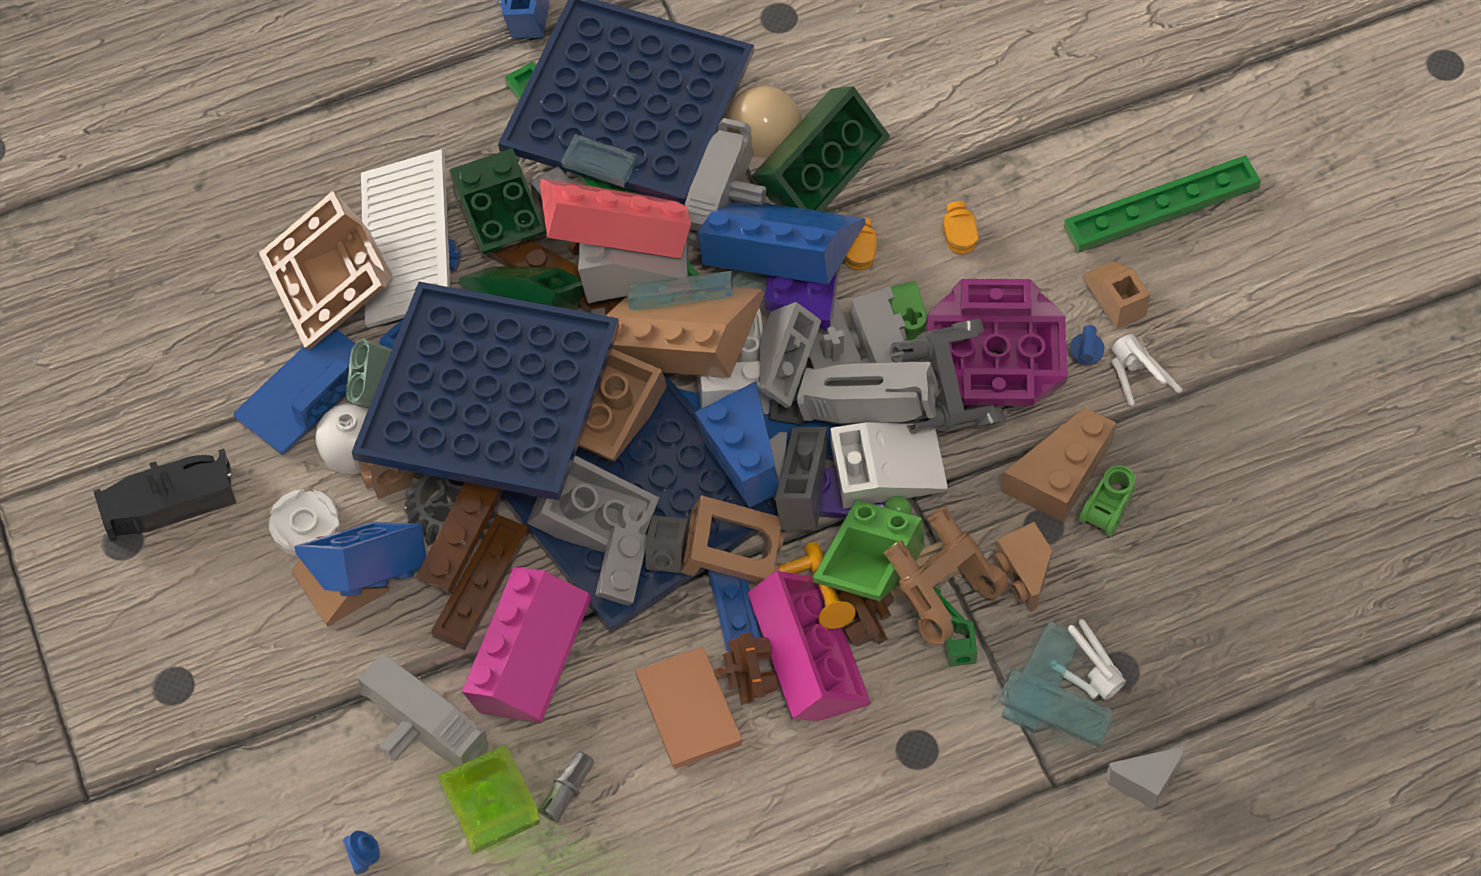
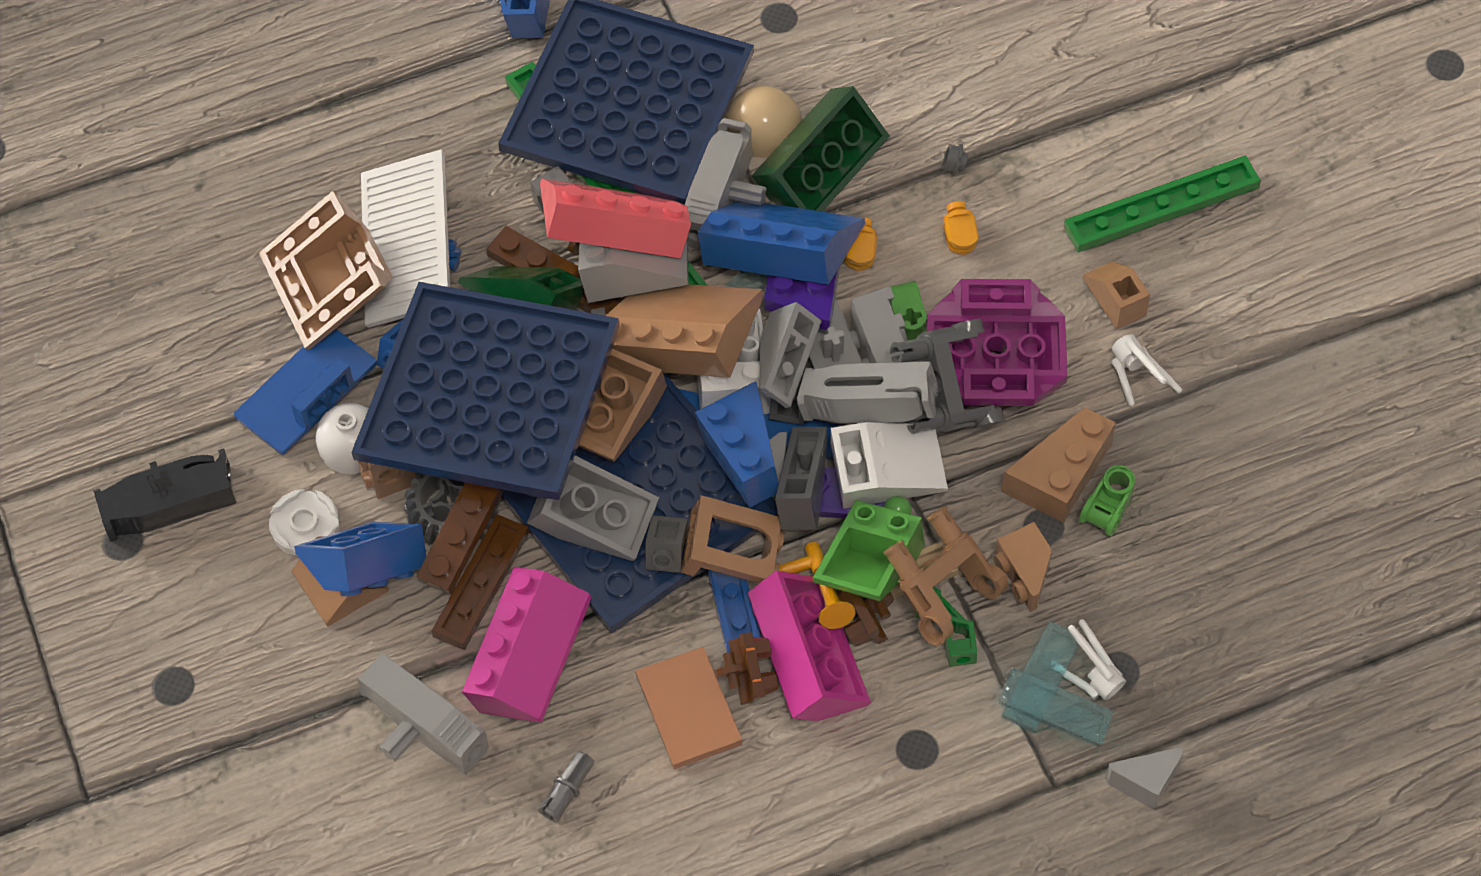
(362, 851): blue plate -> none
(365, 371): sand green beam -> none
(489, 799): clear neon green brick -> none
(496, 201): dark green slope -> none
(599, 160): clear light blue tile -> none
(623, 559): light grey plate -> none
(680, 290): clear light blue tile -> none
(955, 159): none -> dark grey plate
(1087, 347): blue plate -> none

